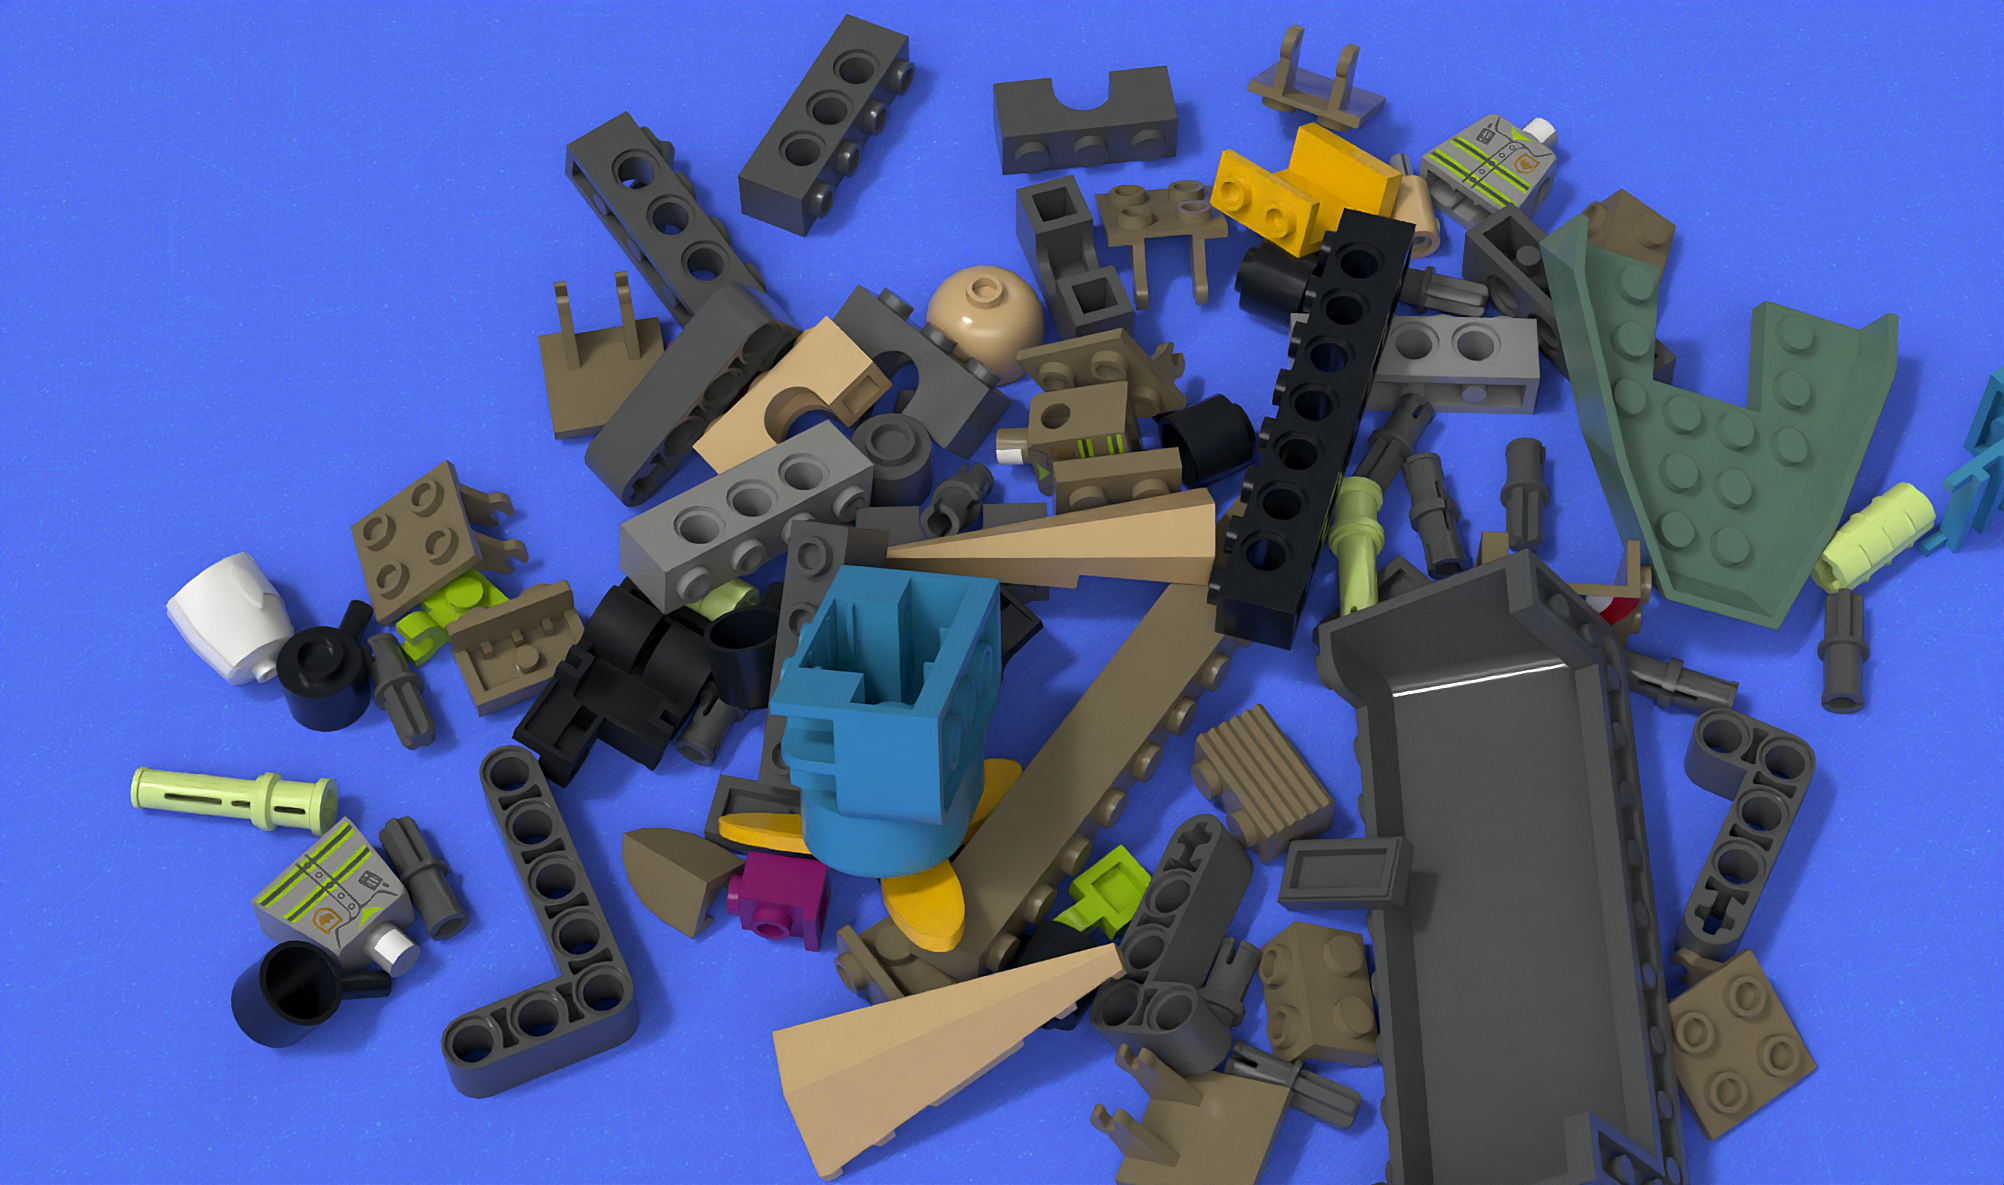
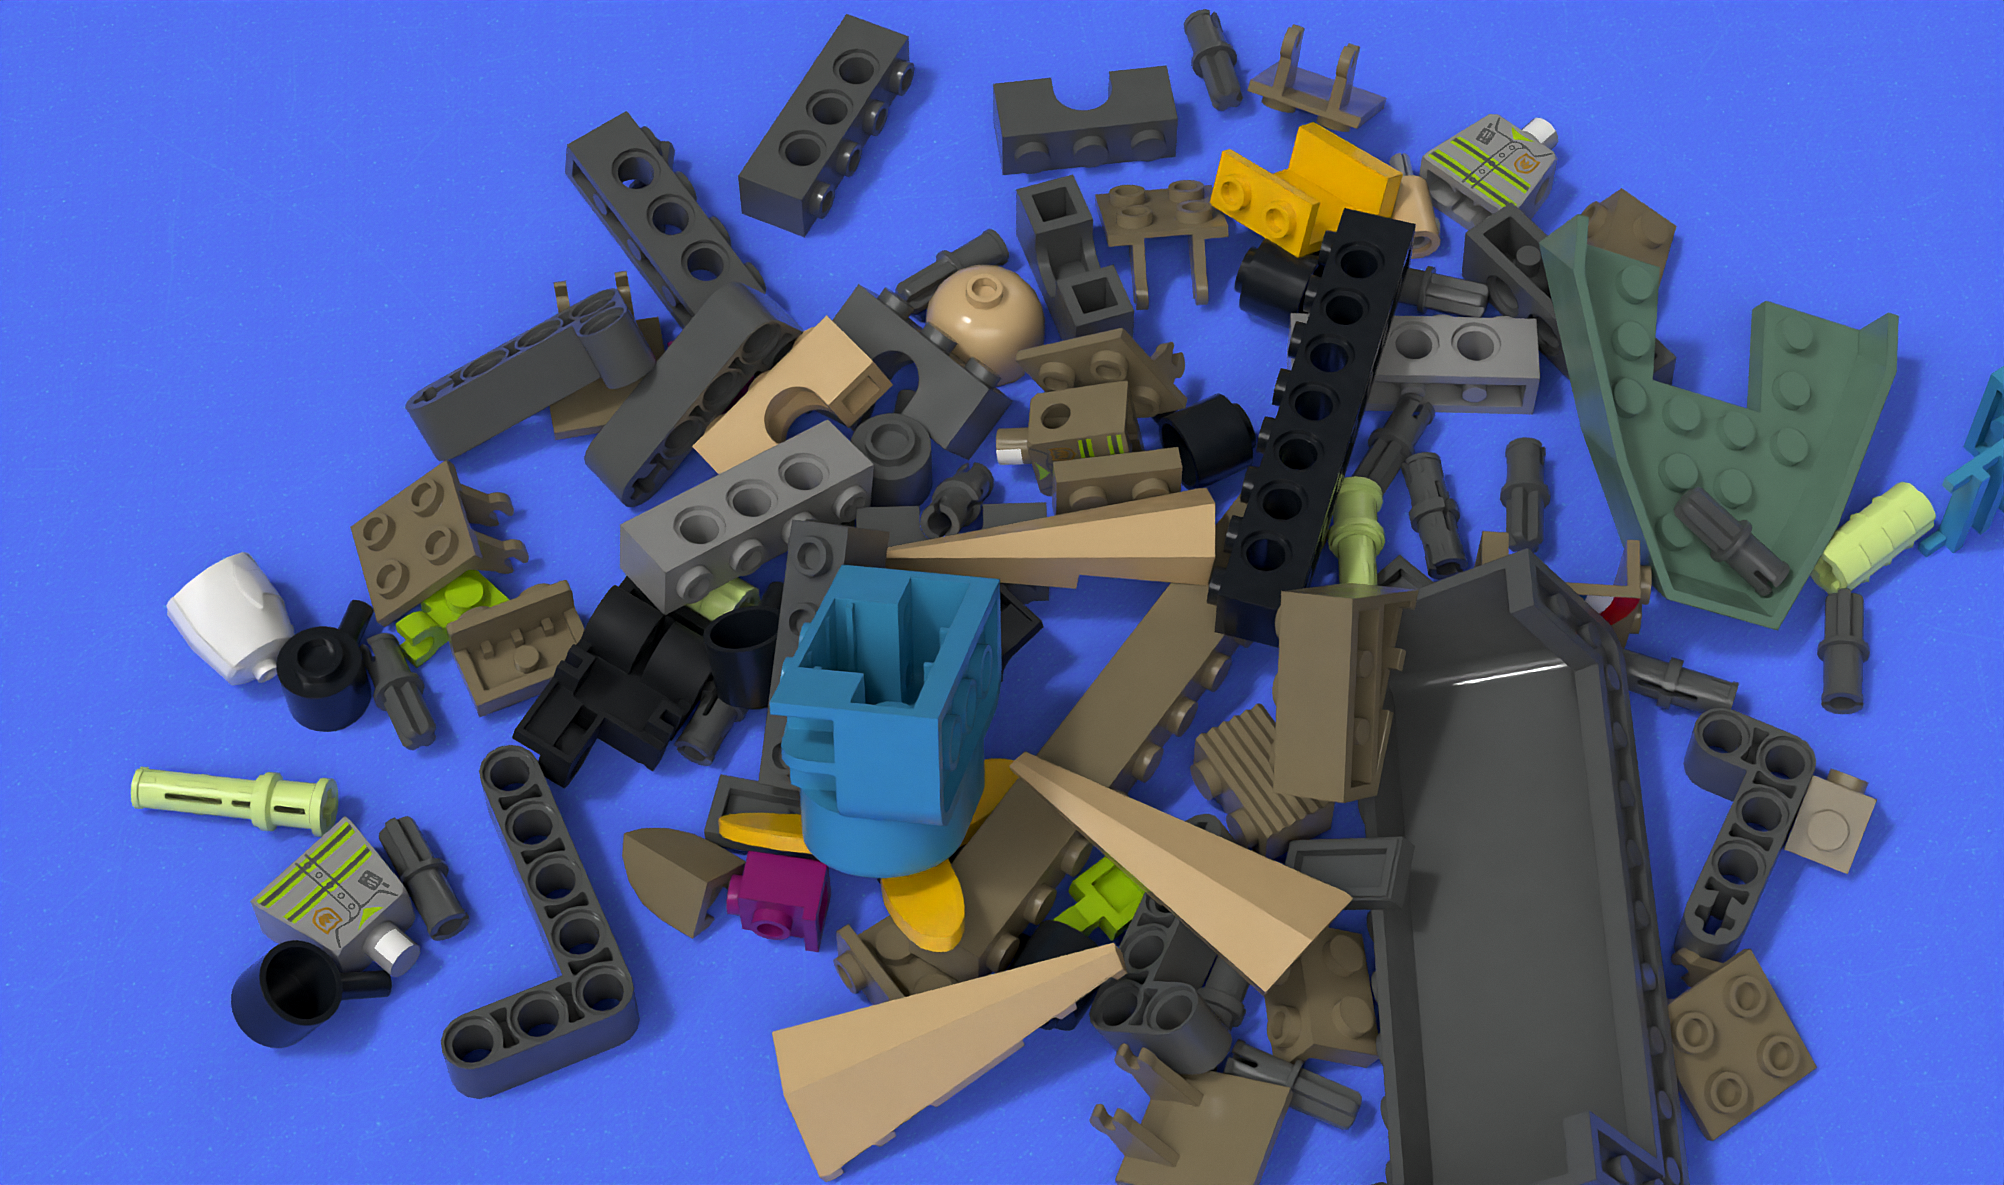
(531, 373): none -> dark grey beam
(983, 250): none -> dark grey axle
(1213, 59): none -> dark grey axle
(1230, 897): none -> tan wedge
(1333, 688): none -> dark tan wedge
(1731, 540): none -> dark grey axle
(1831, 820): none -> dark tan bracket

